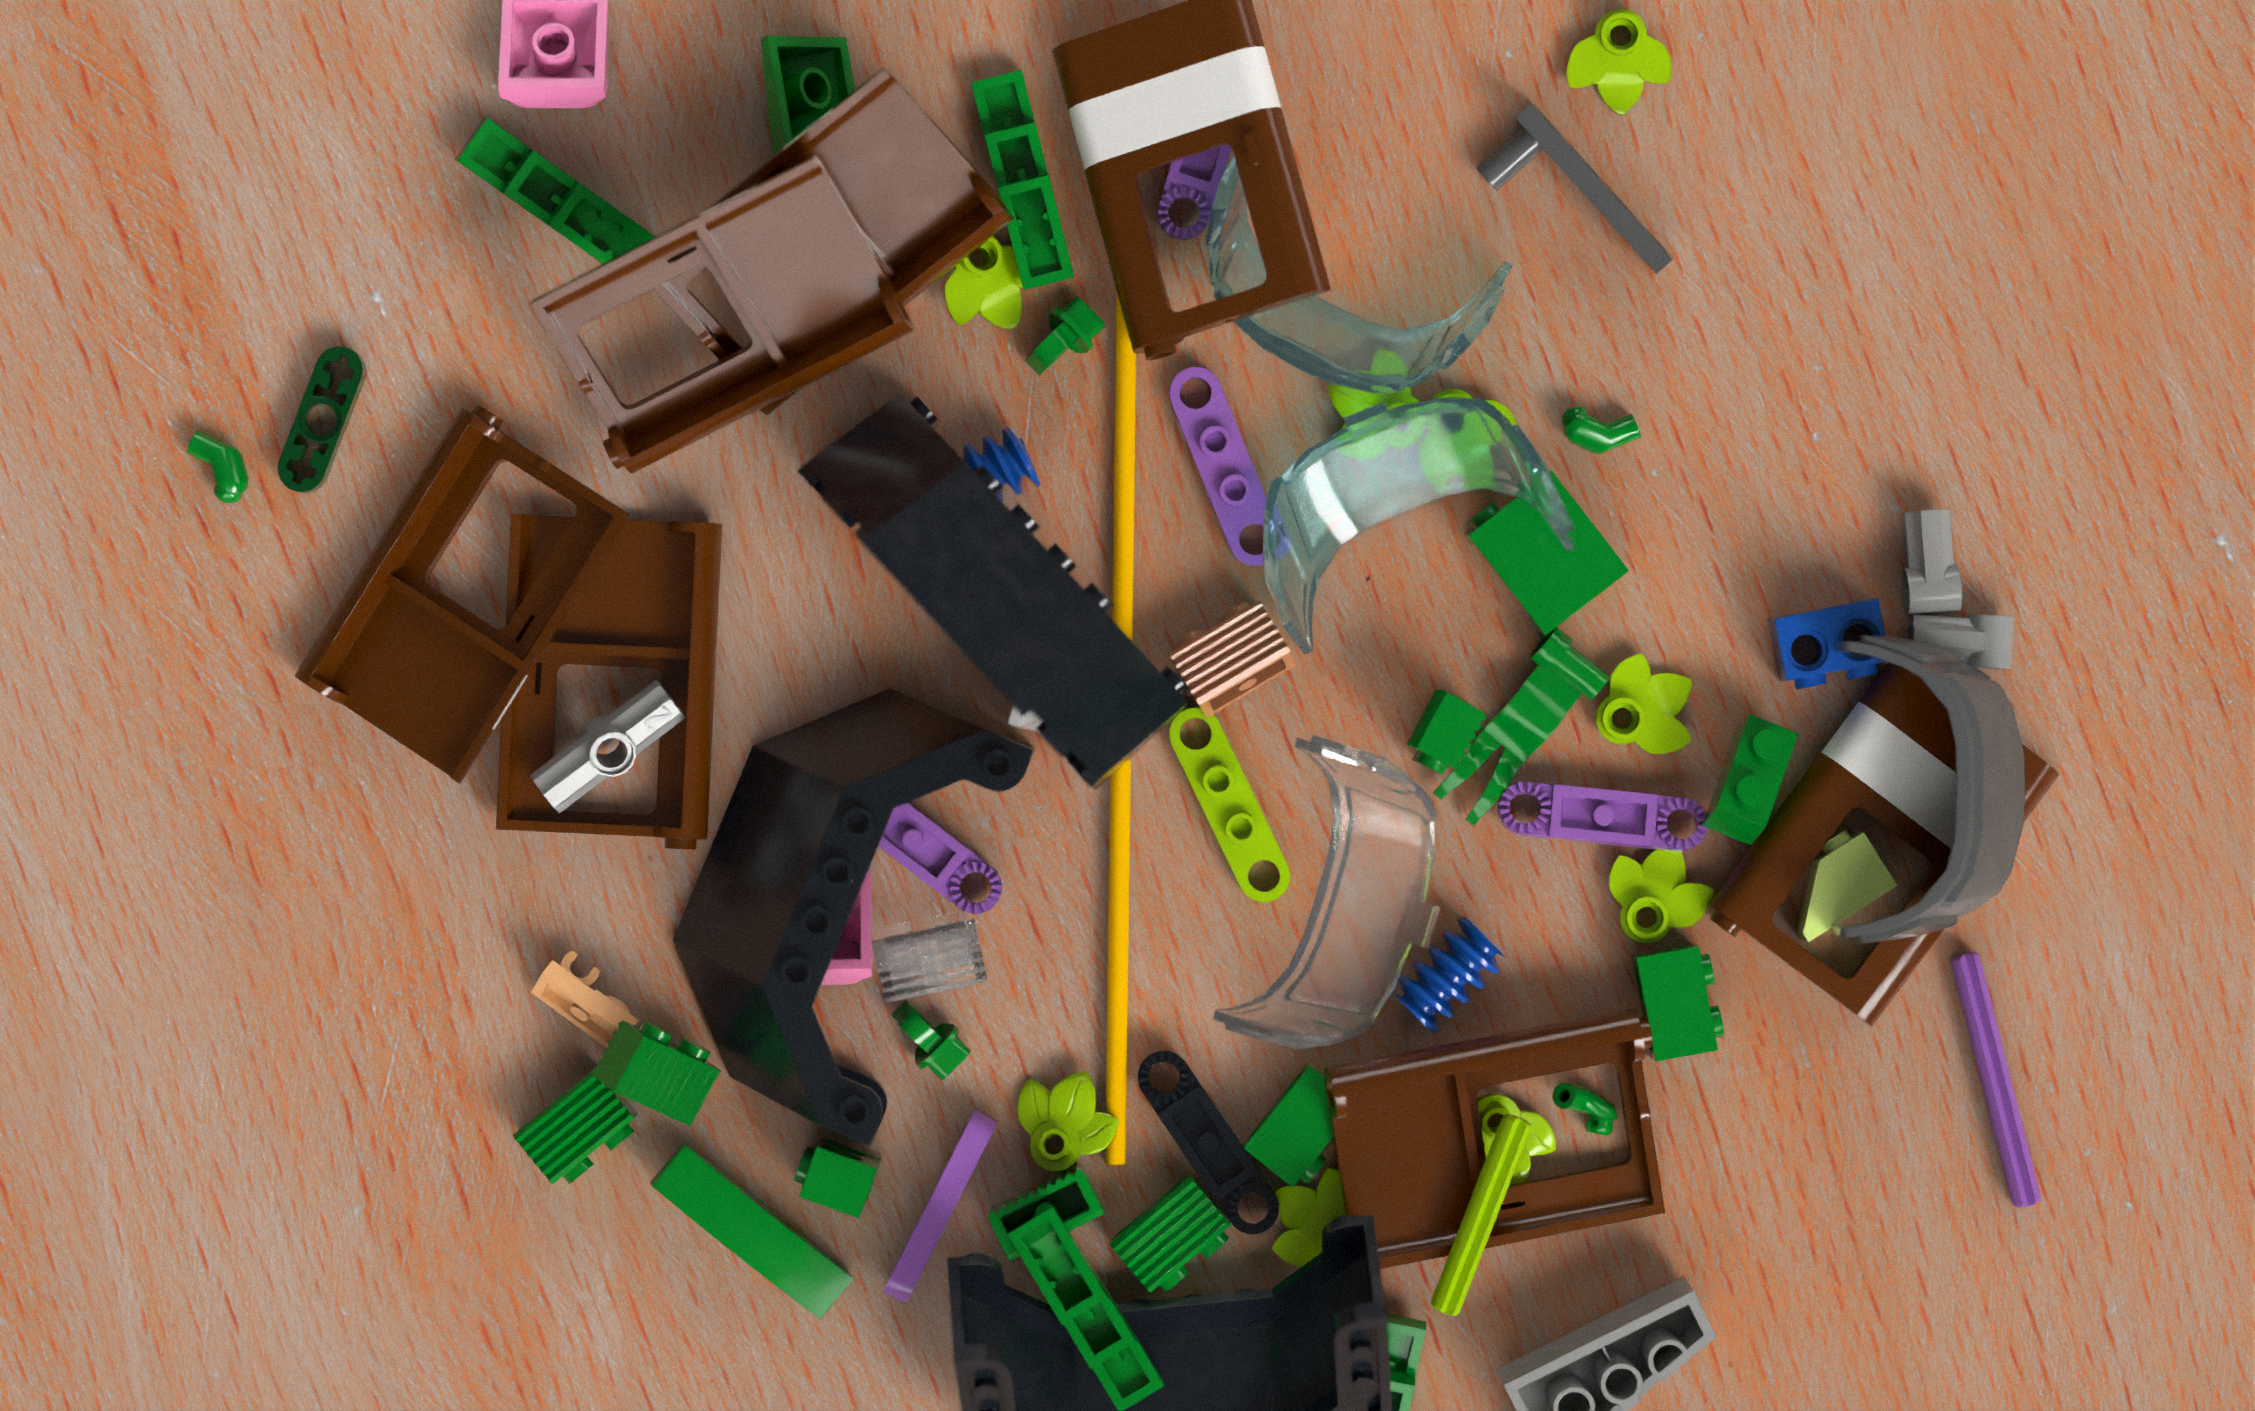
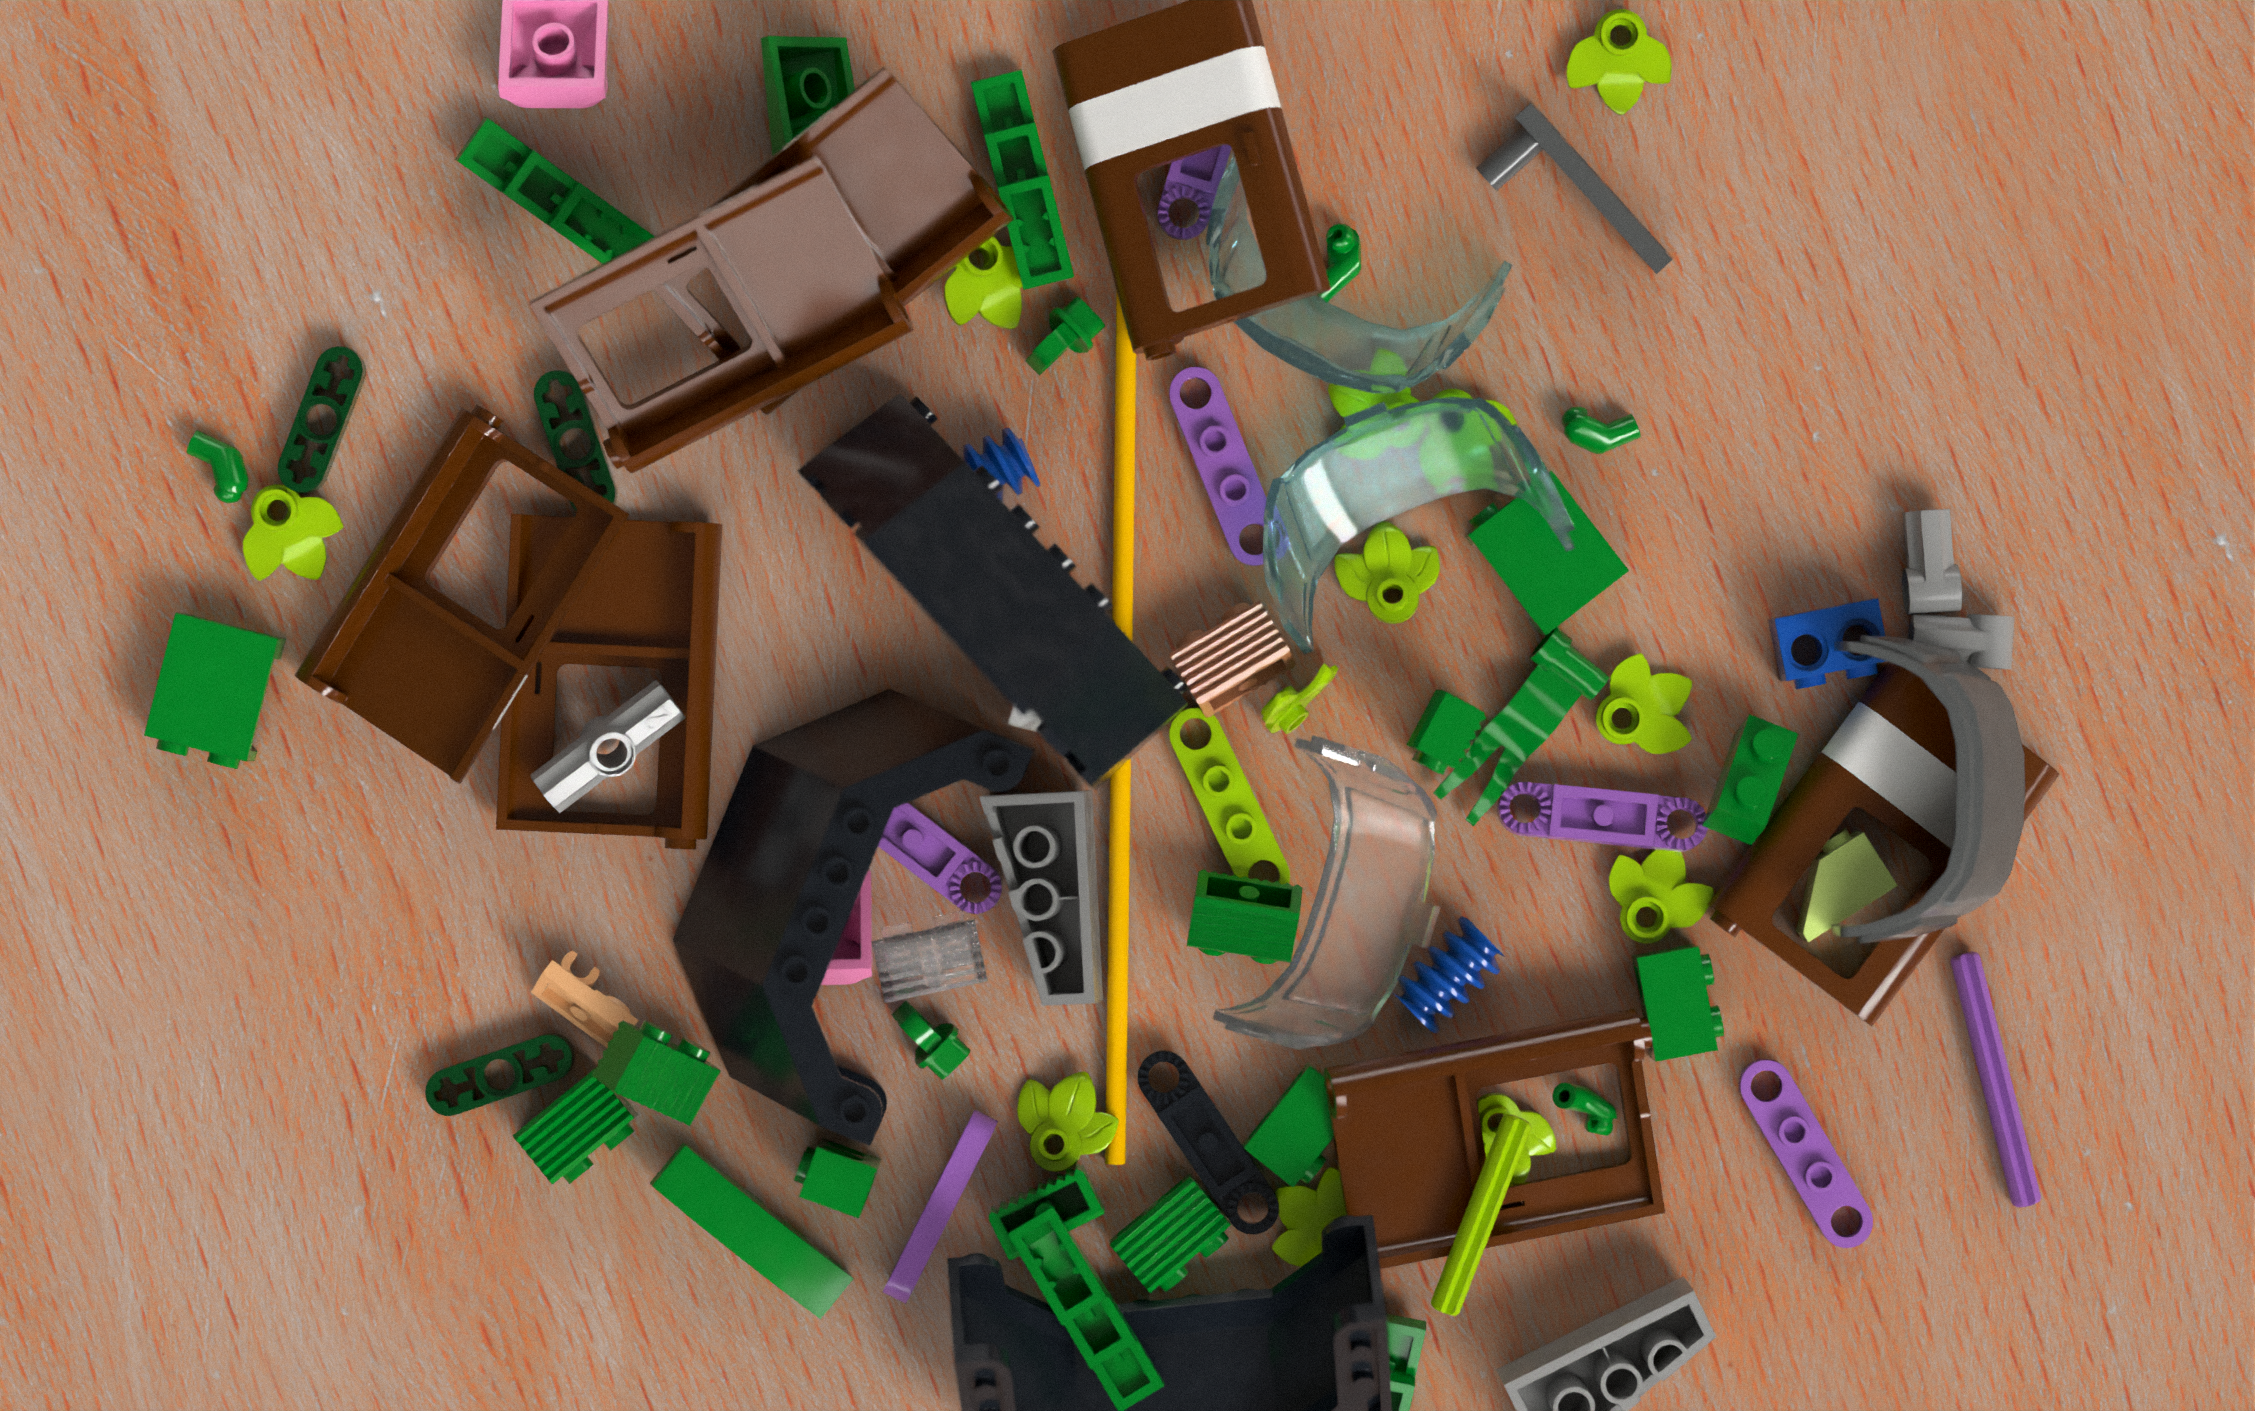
(212, 689): none -> green panel
(291, 541): none -> lime plate
(467, 1099): none -> dark green beam
(574, 402): none -> dark green beam
(1053, 888): none -> light grey wedge
(1244, 917): none -> green brick
(1288, 706): none -> lime plate
(1343, 258): none -> green arm
(1386, 566): none -> lime plate
(1805, 1153): none -> medium lavender plate

